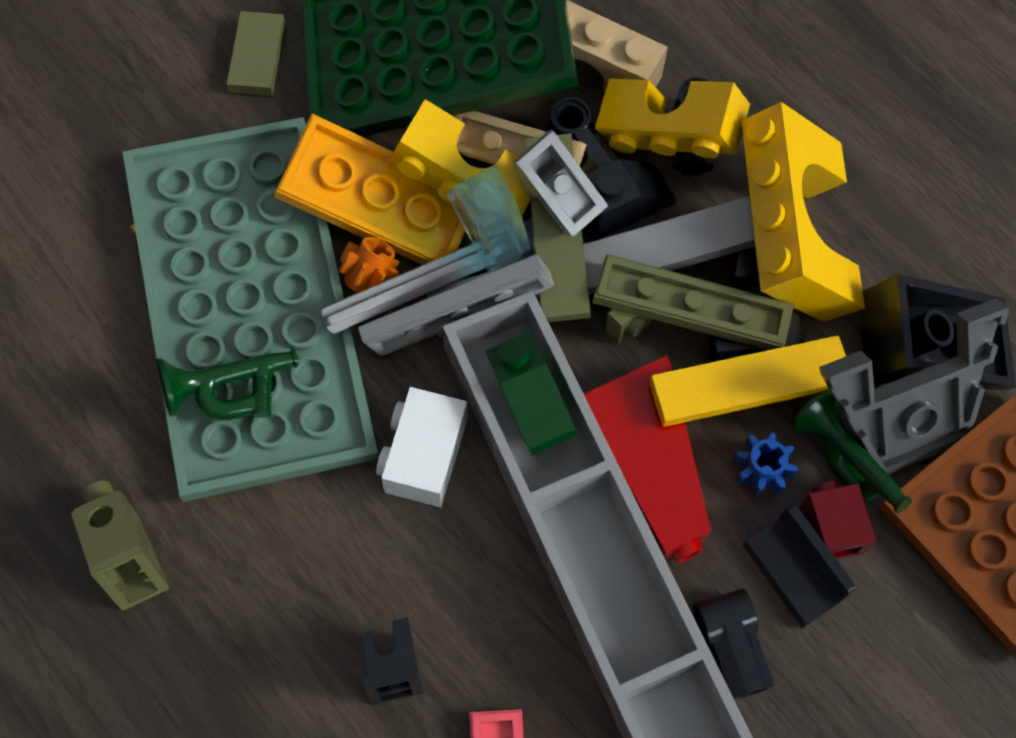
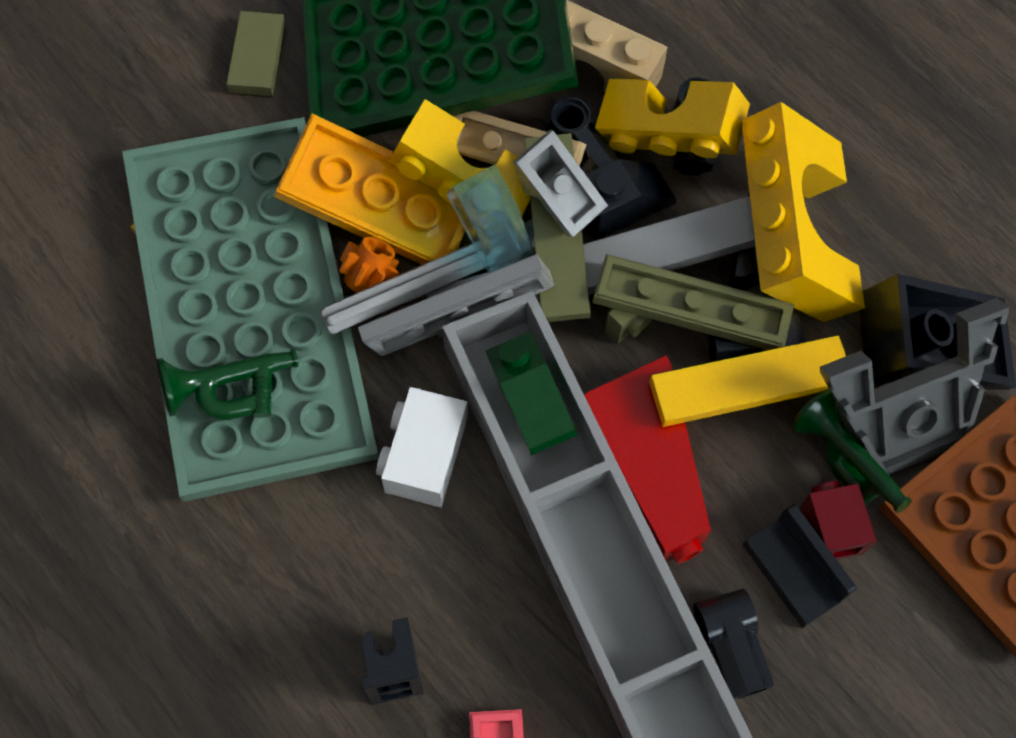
(117, 546): olive torso -> none
(765, 477): blue gear -> none

